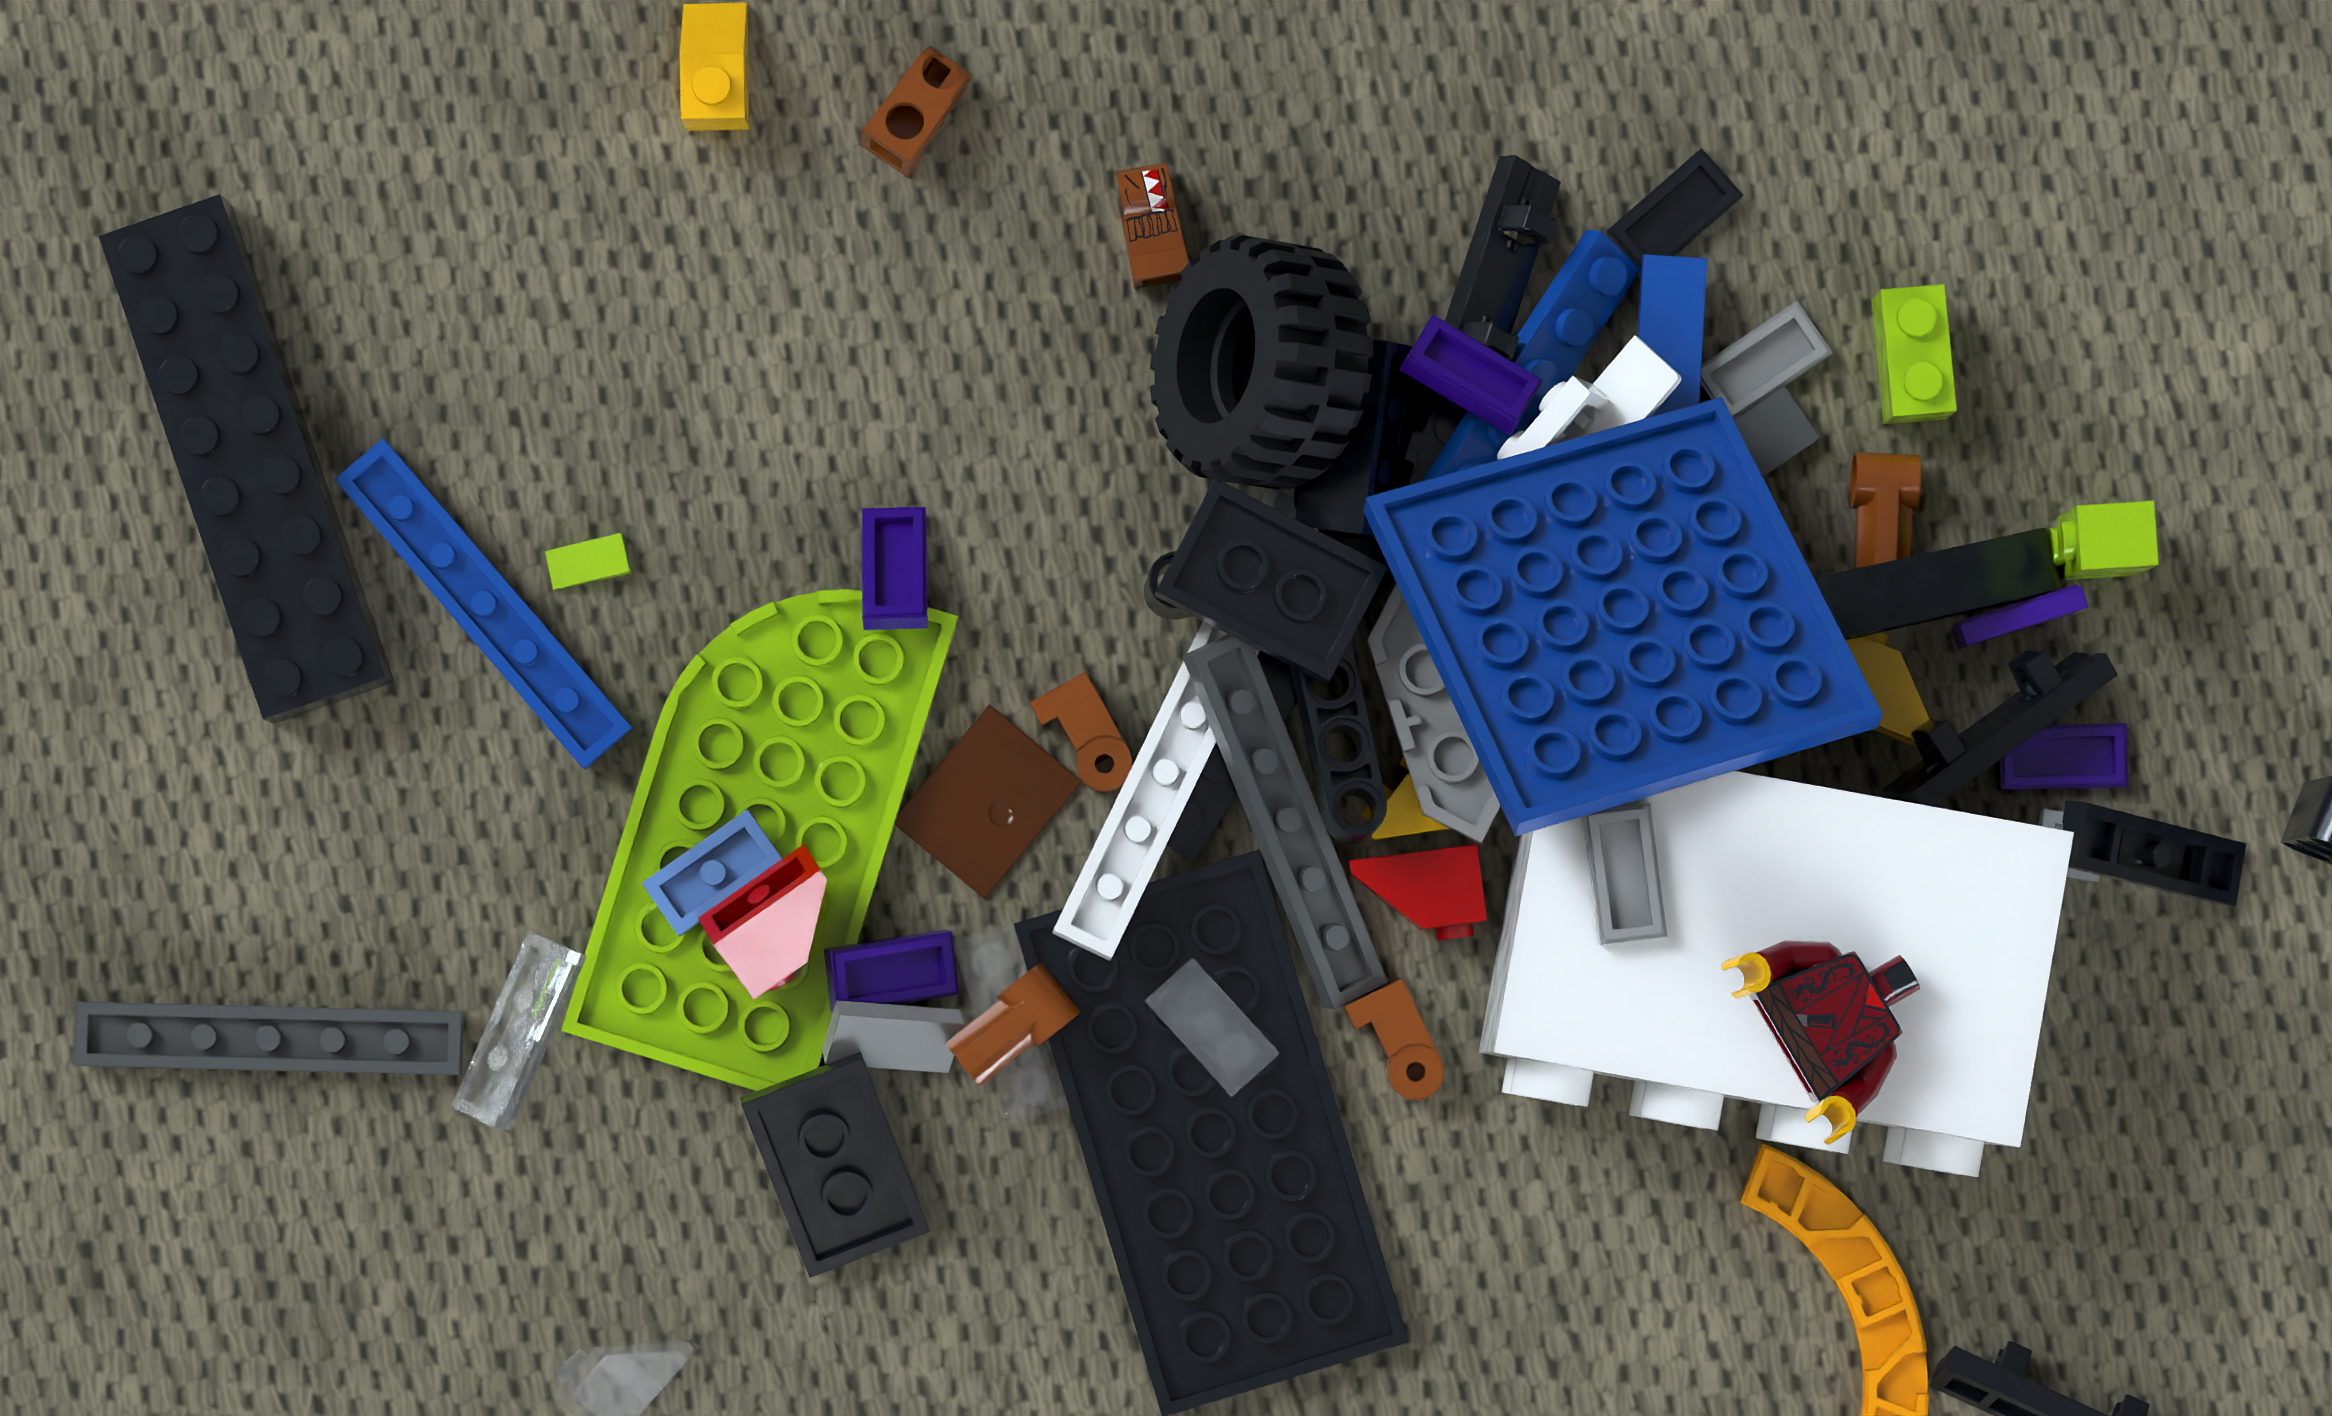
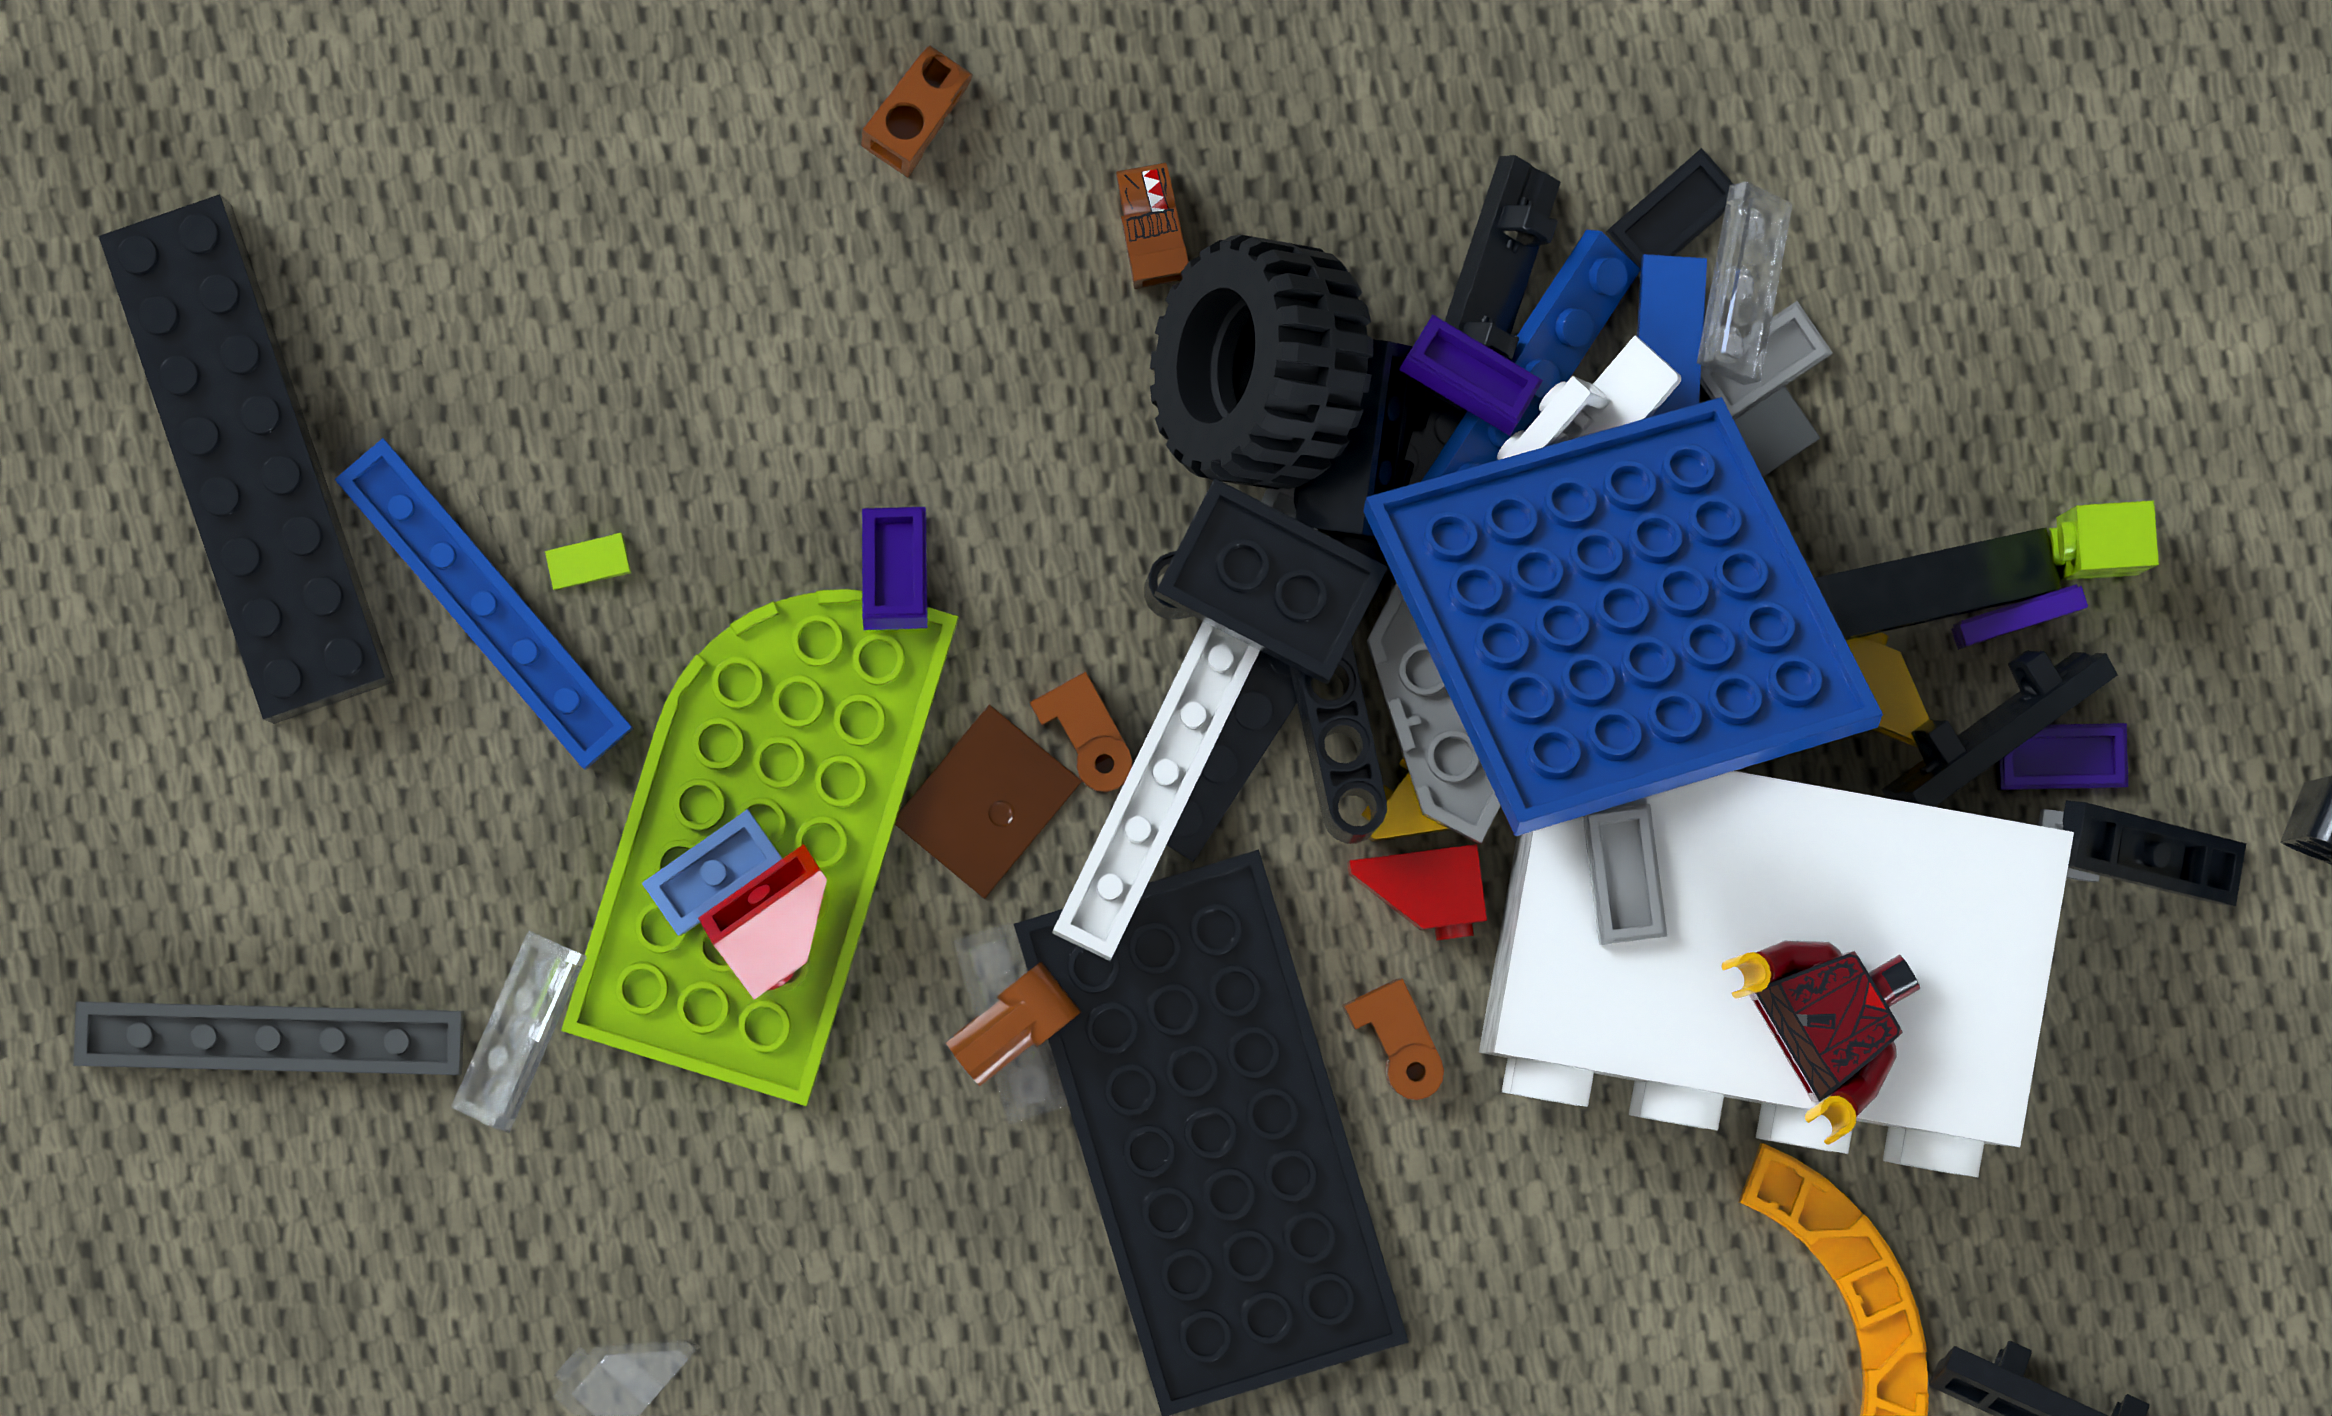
(714, 67): yellow slope -> none
(835, 1164): black plate -> none
(892, 1035): light grey tile -> none
(893, 969): dark purple tile -> none
(1212, 1027): clear slope -> none
(1285, 820): dark grey plate -> none
(1744, 283): none -> clear plate
(1884, 496): dark orange piece -> none
(1914, 354): lime brick -> none

